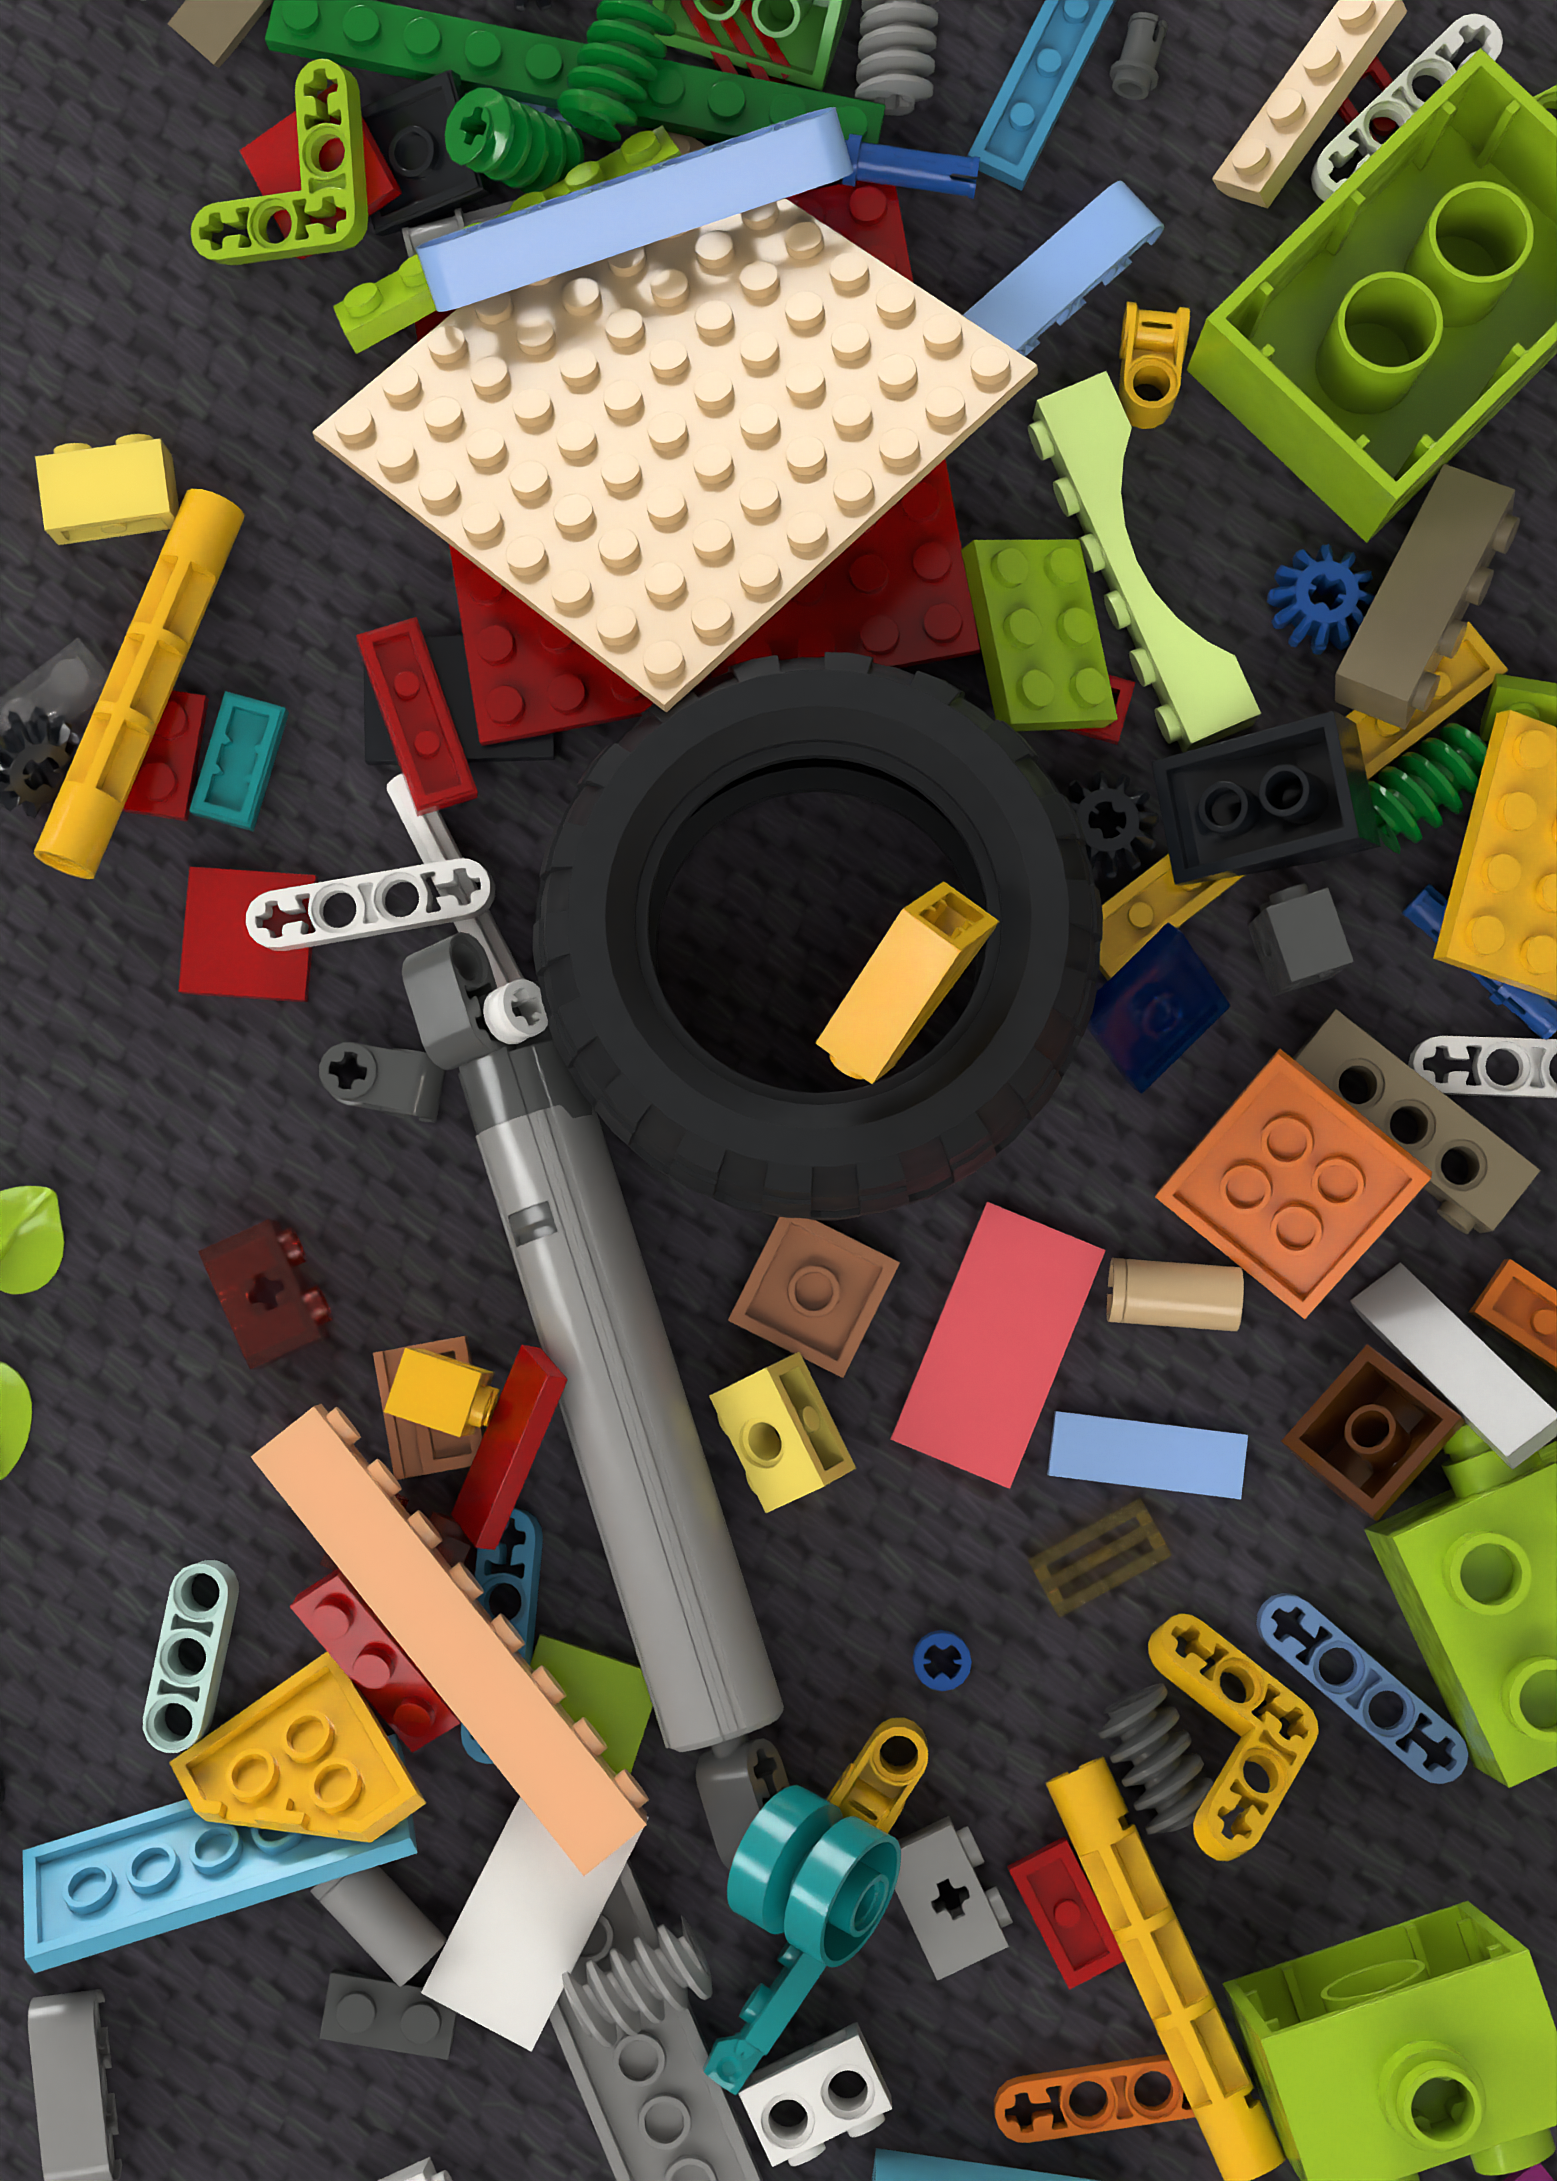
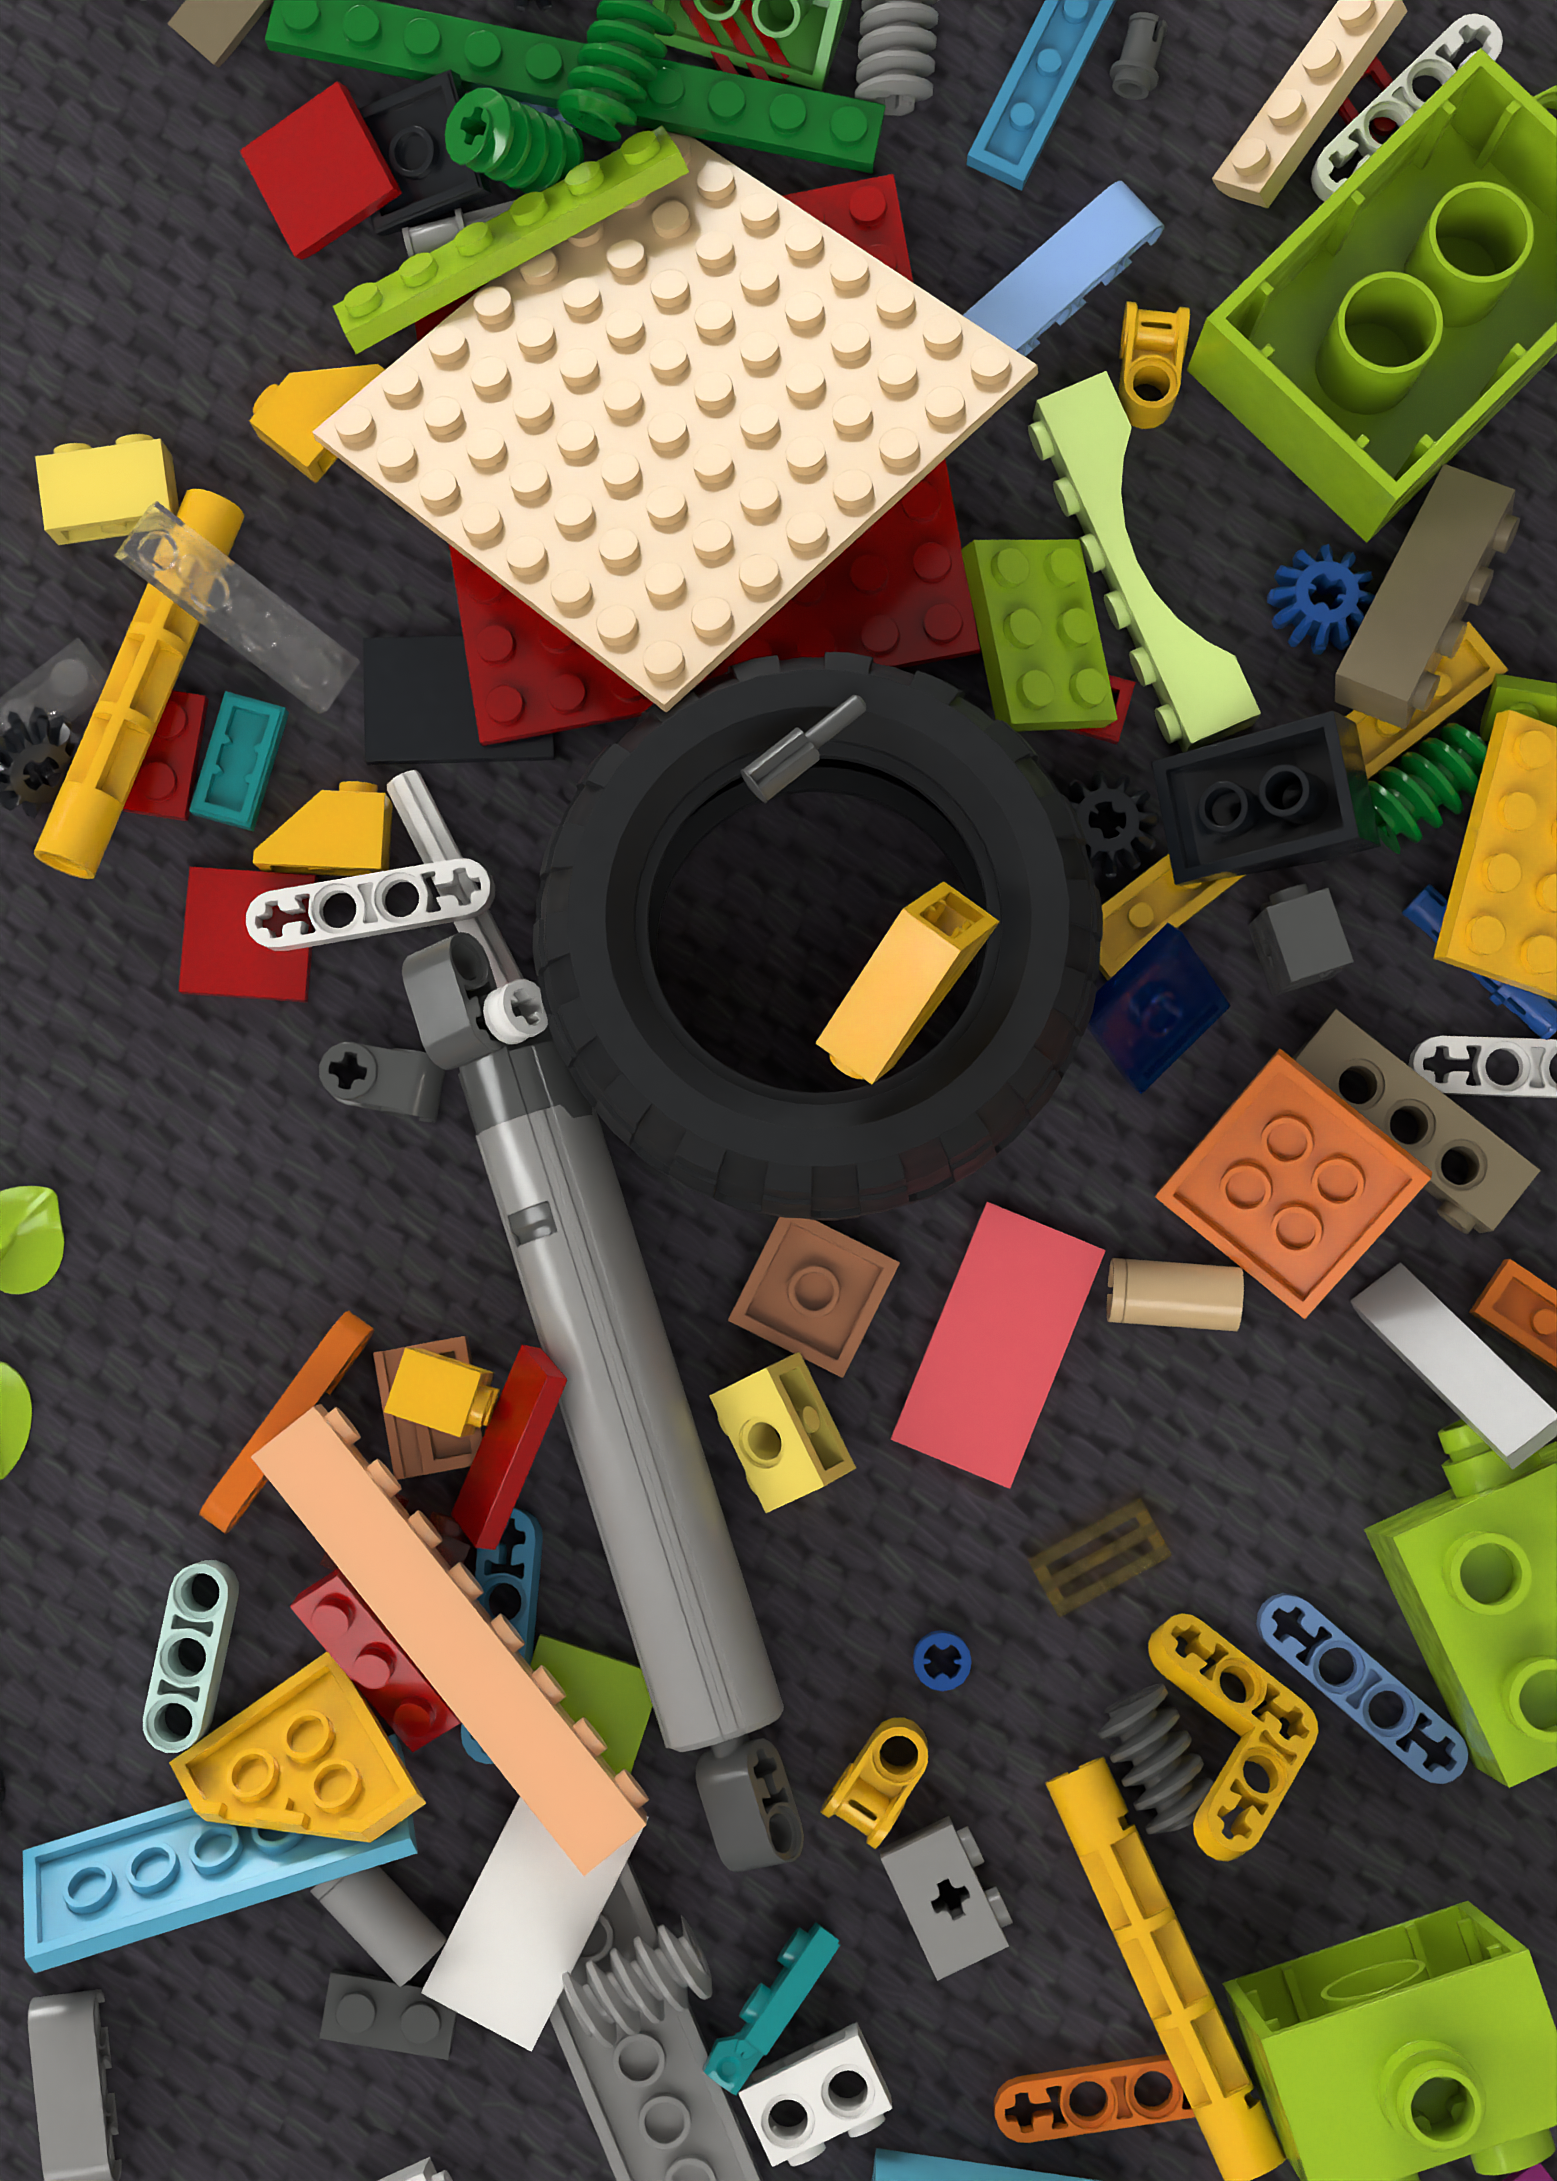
(237, 607): none -> clear plate
(237, 1273): clear red brick -> none
(300, 404): none -> yellow slope
(317, 1376): none -> orange beam
(319, 189): lime beam -> none
(333, 835): none -> yellow slope
(416, 716): red tile -> none
(635, 209): light blue beam -> none
(798, 751): none -> dark grey axle
(814, 1875): teal wheel -> none
(910, 168): blue pin -> none
(1066, 1912): red plate -> none
(1147, 1455): light blue tile -> none
(1372, 1433): reddish brown slope -> none

